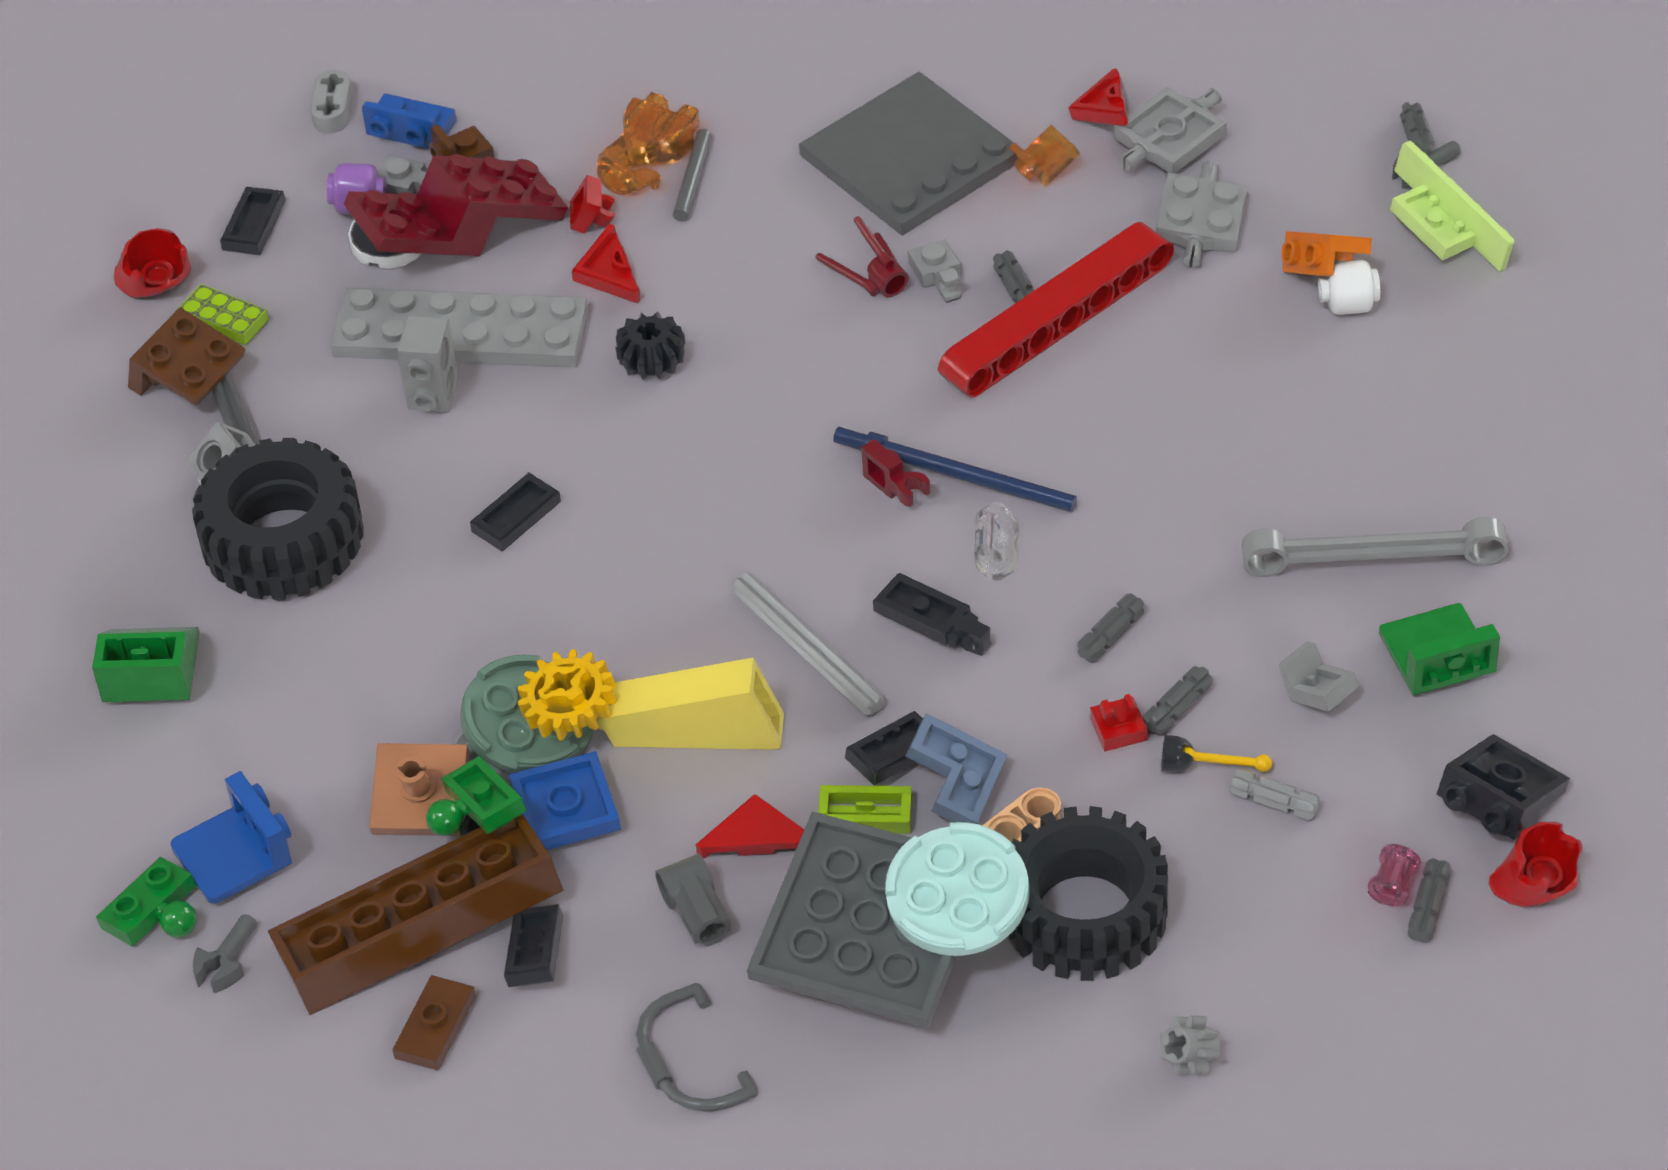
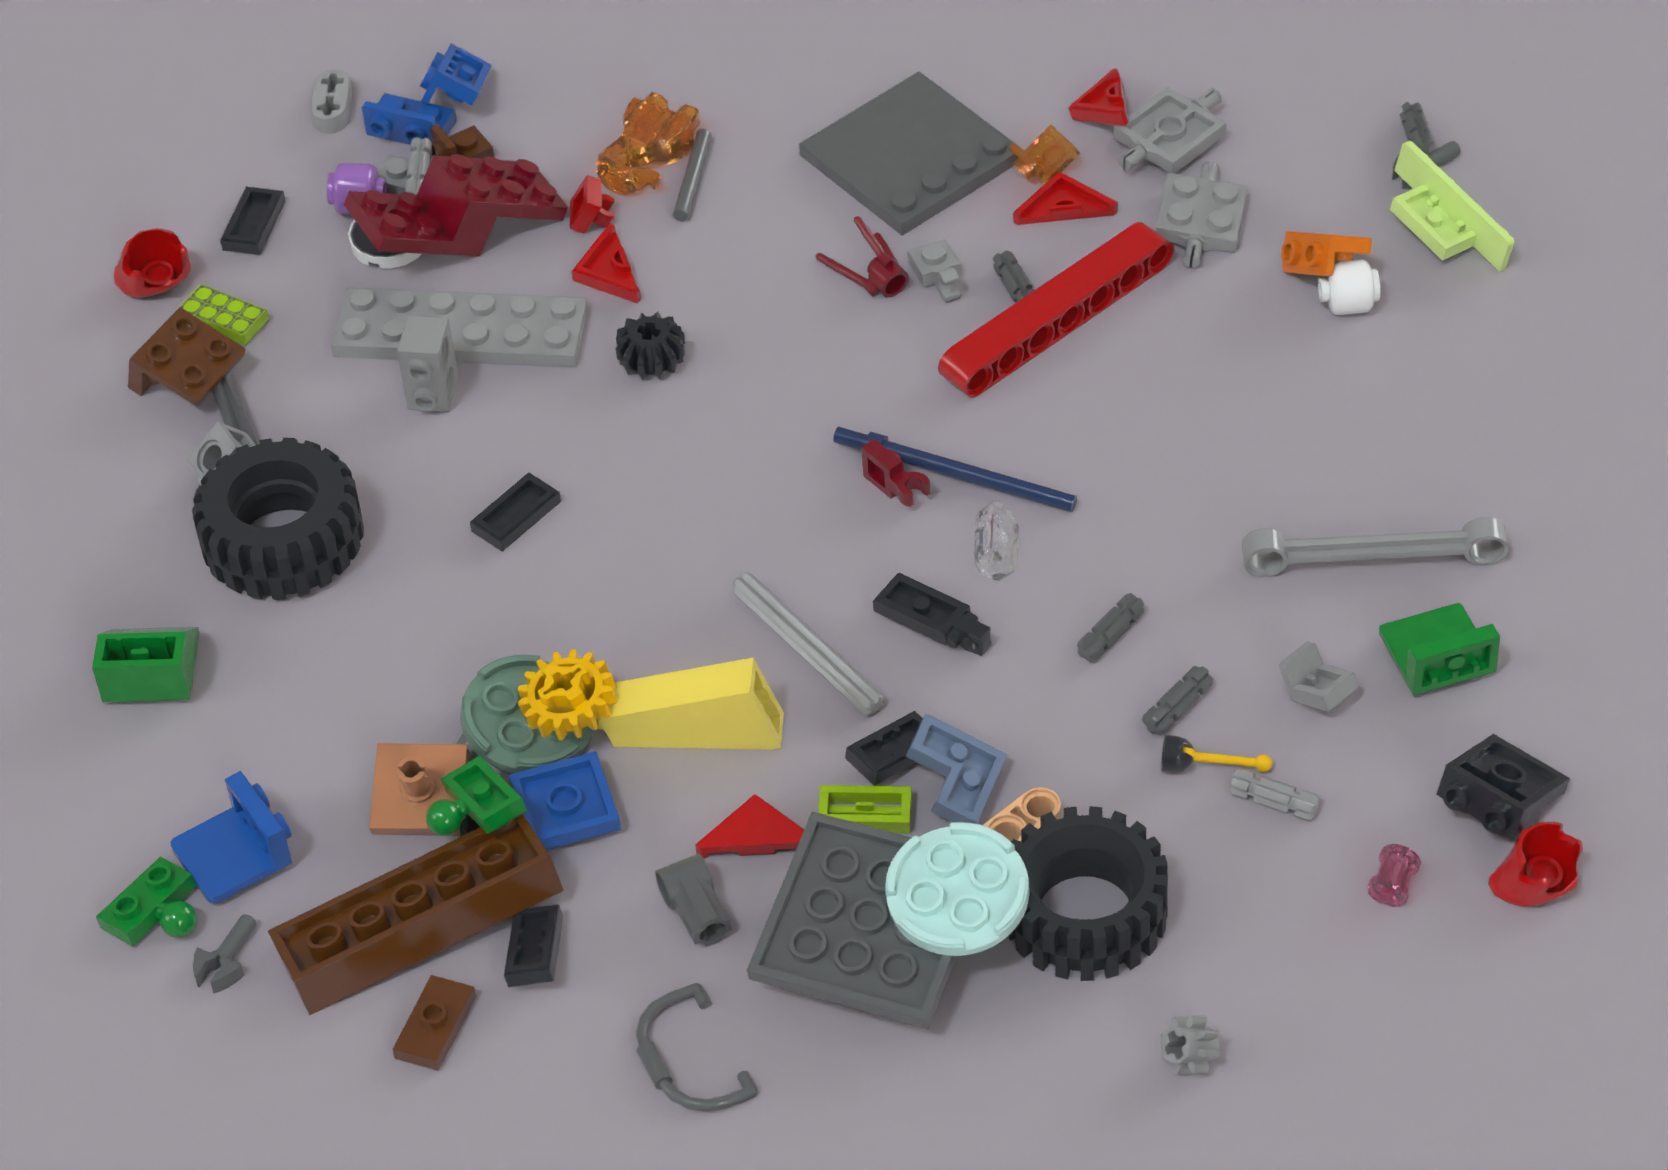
(418, 163): none -> light grey axle
(456, 74): none -> blue bracket
(1063, 200): none -> red tile
(1118, 723): red tile -> none
(1429, 900): dark grey axle -> none

